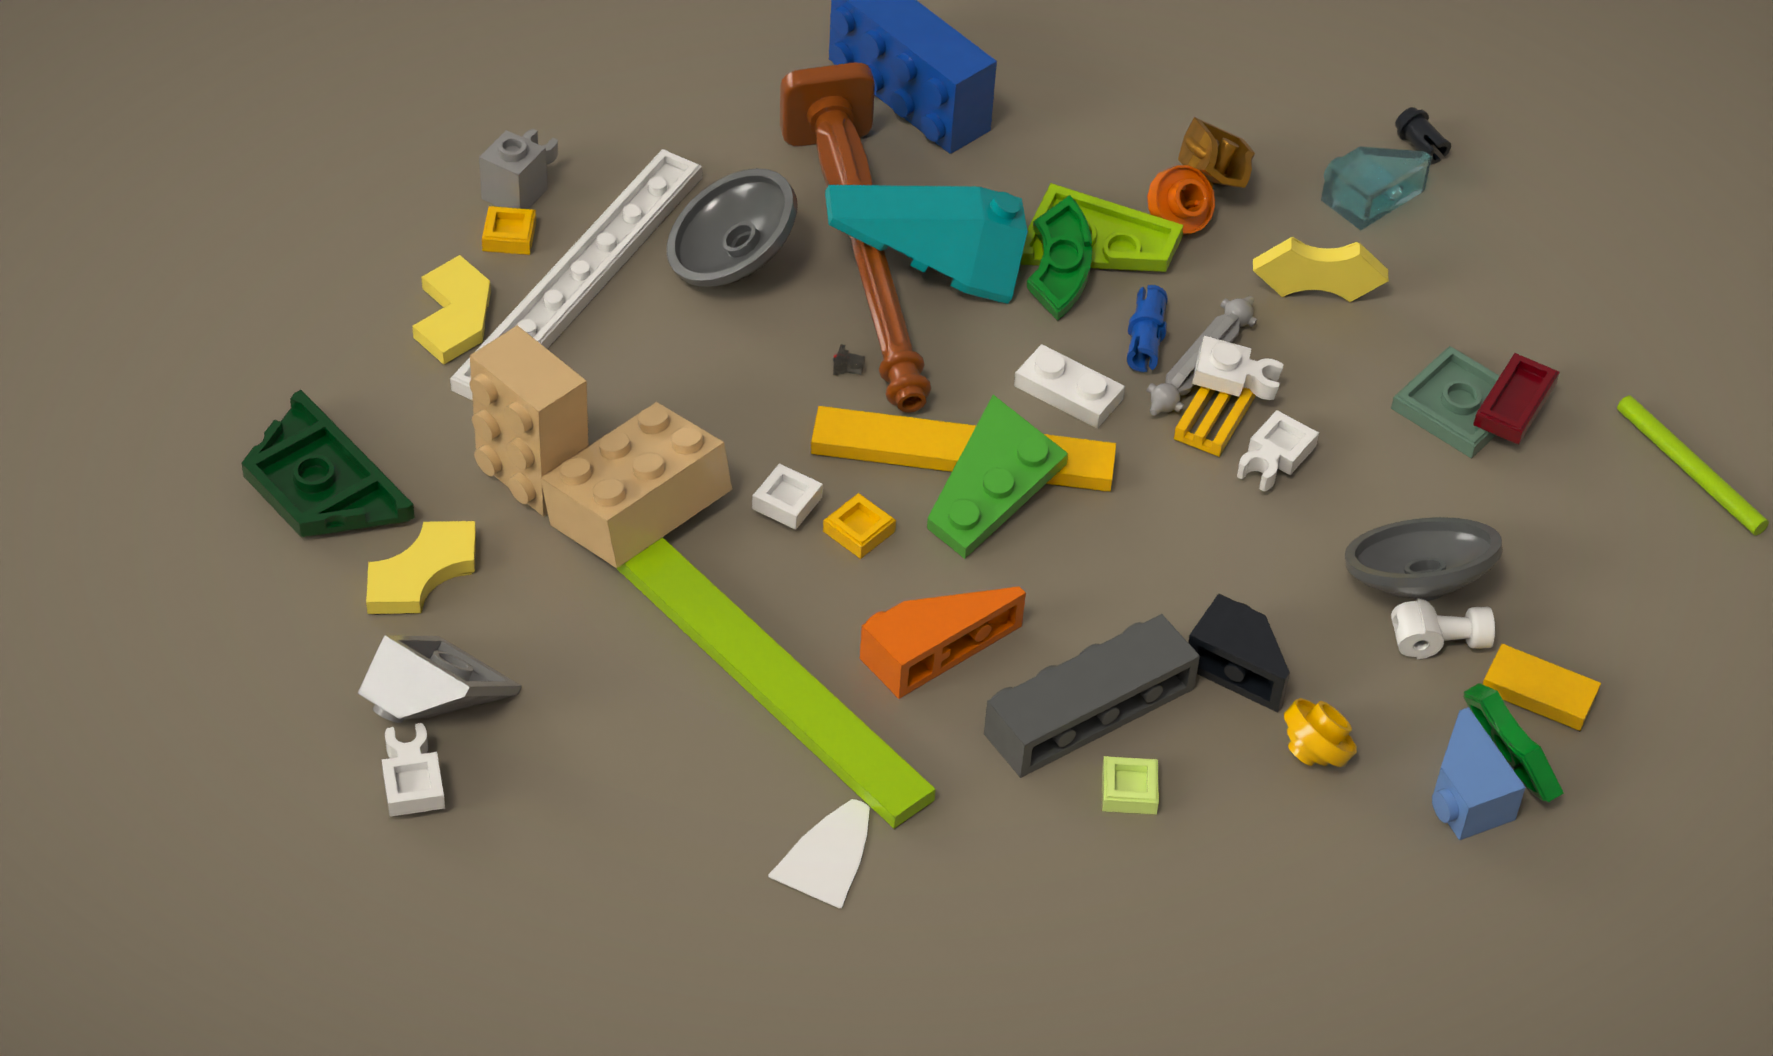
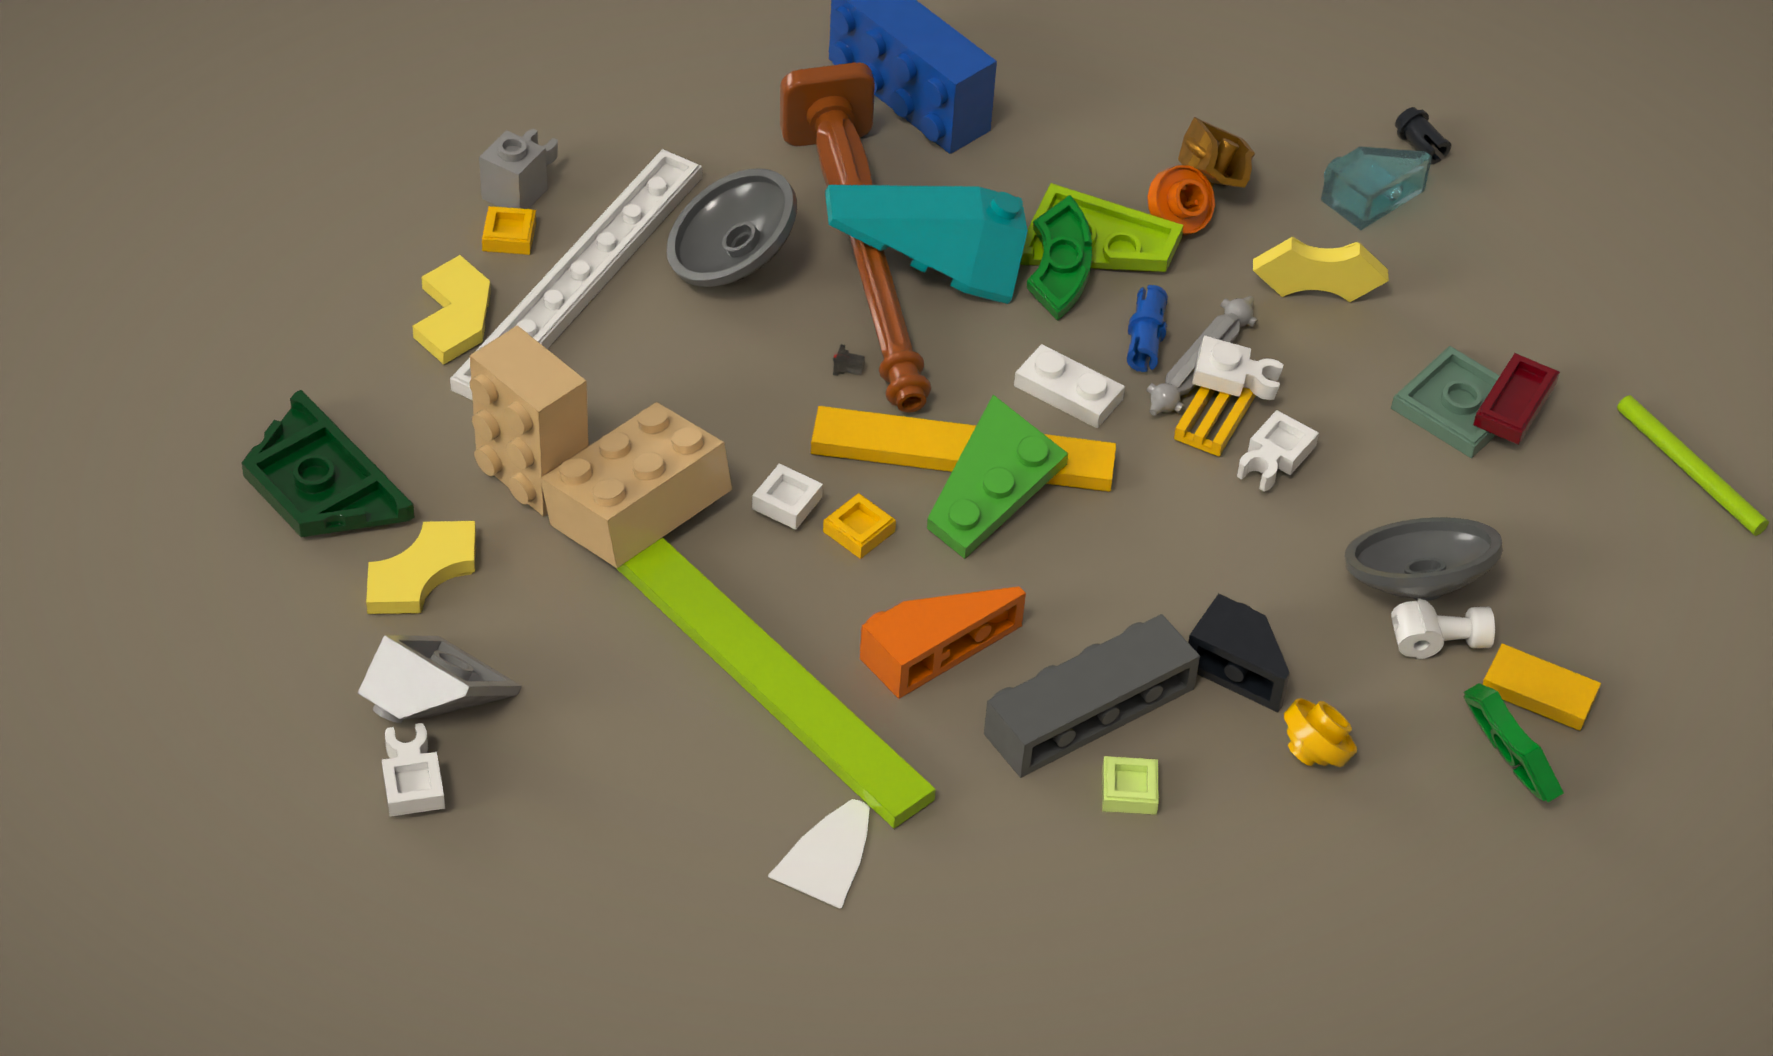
(1475, 781): medium blue slope -> none

